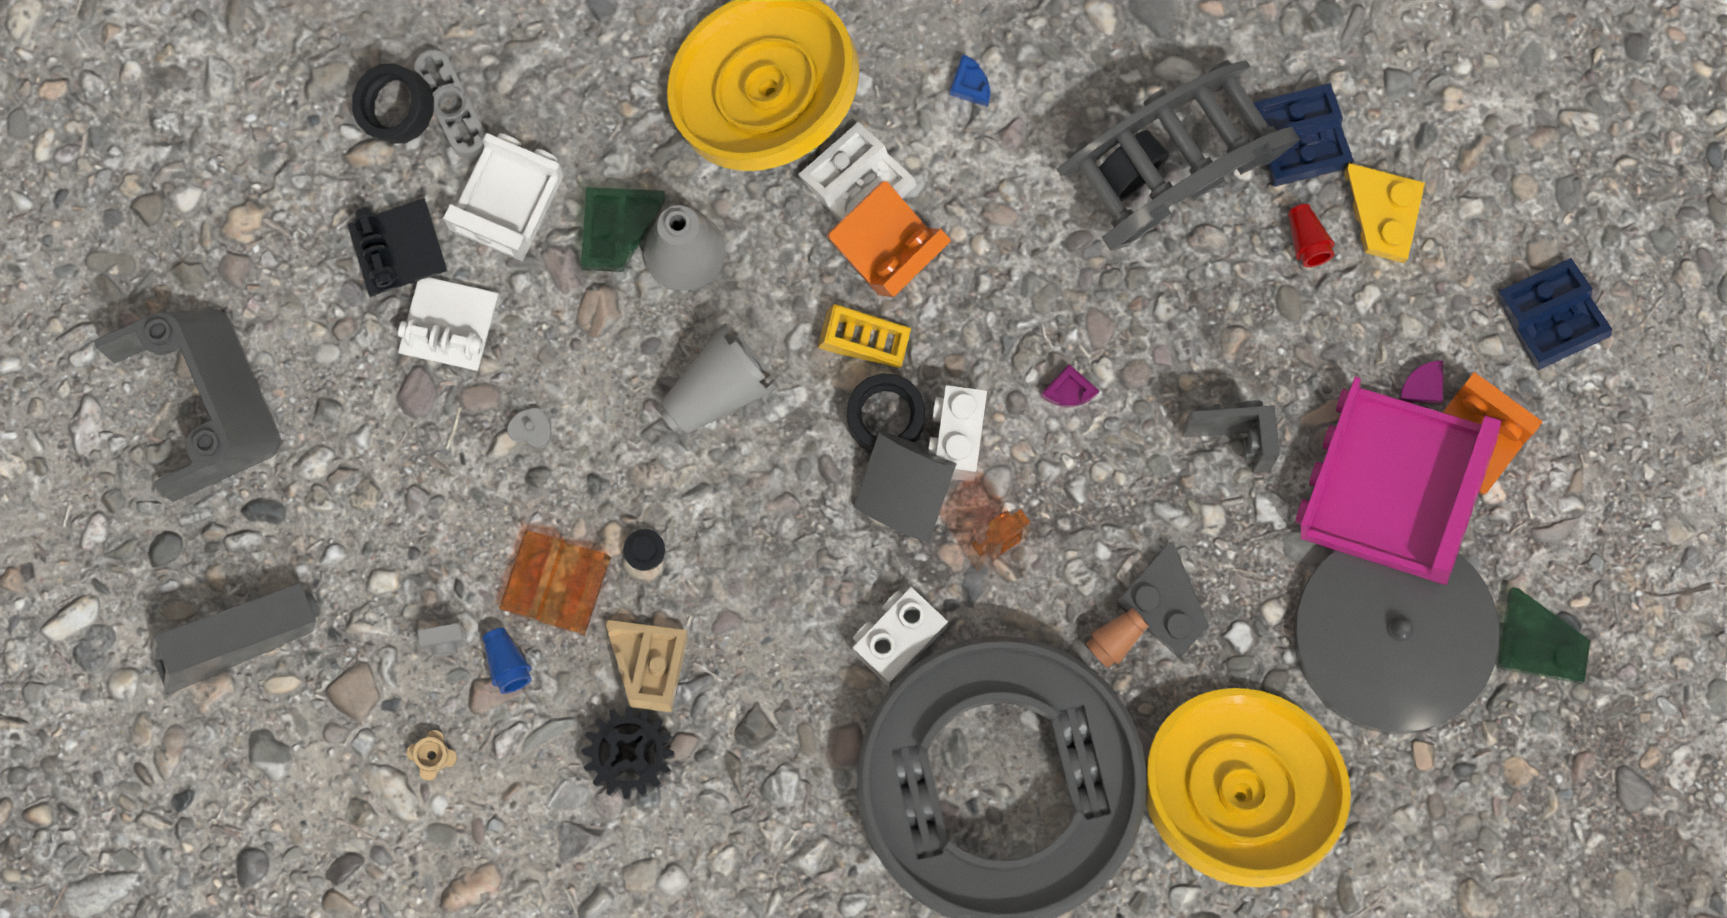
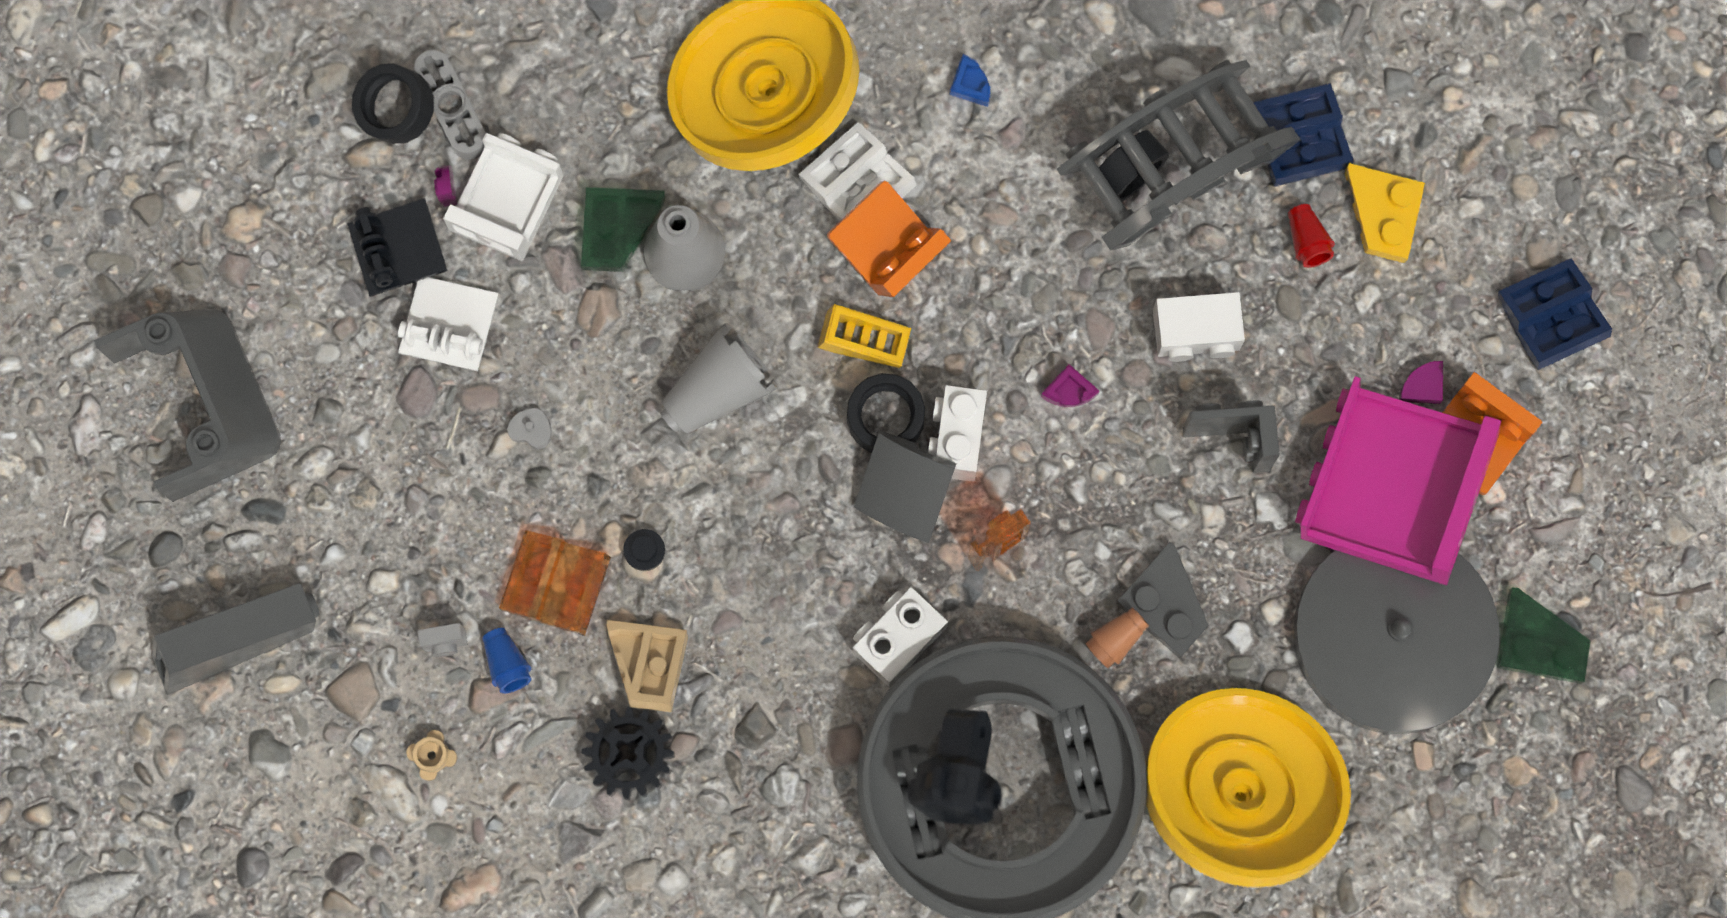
(445, 186): none -> magenta tile
(954, 781): none -> black piece
(1198, 326): none -> white brick

